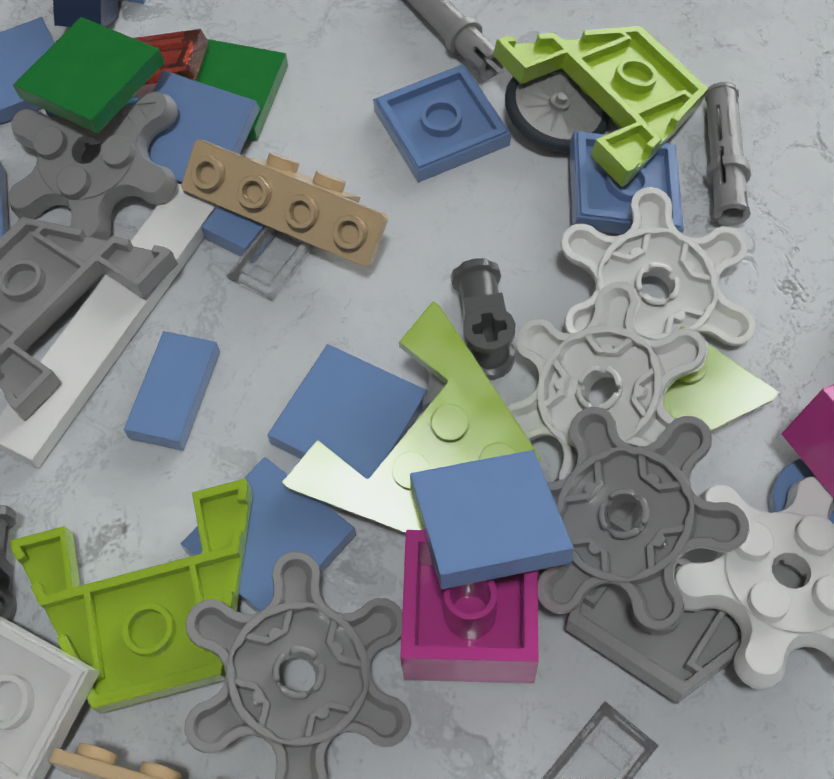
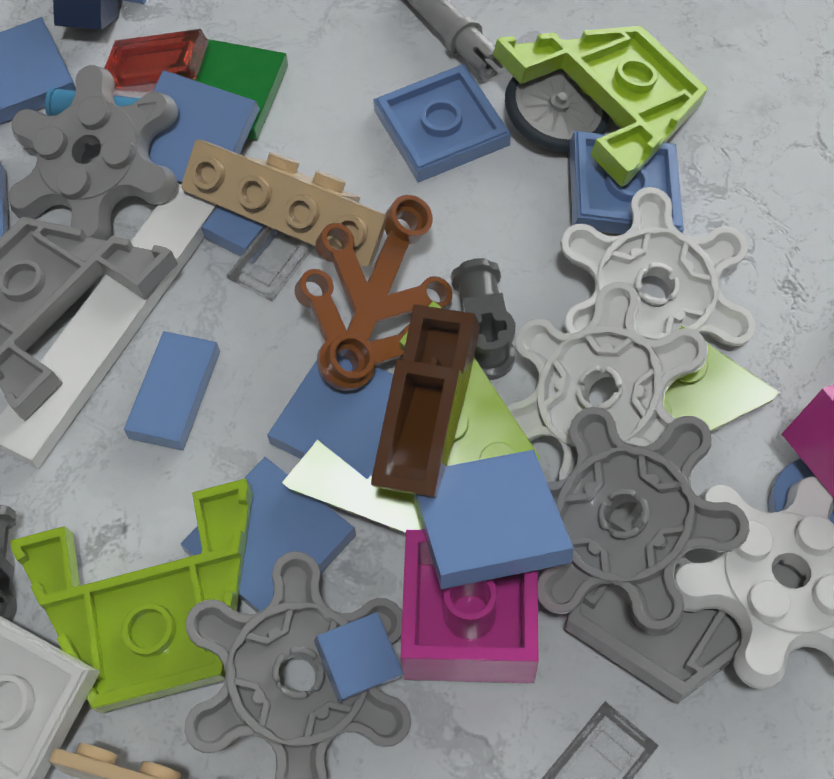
(89, 74): green tile -> none
(358, 657): none -> medium blue tile
(367, 298): none -> dark orange plant
(425, 401): none -> reddish brown slope
(728, 168): light grey pin -> none

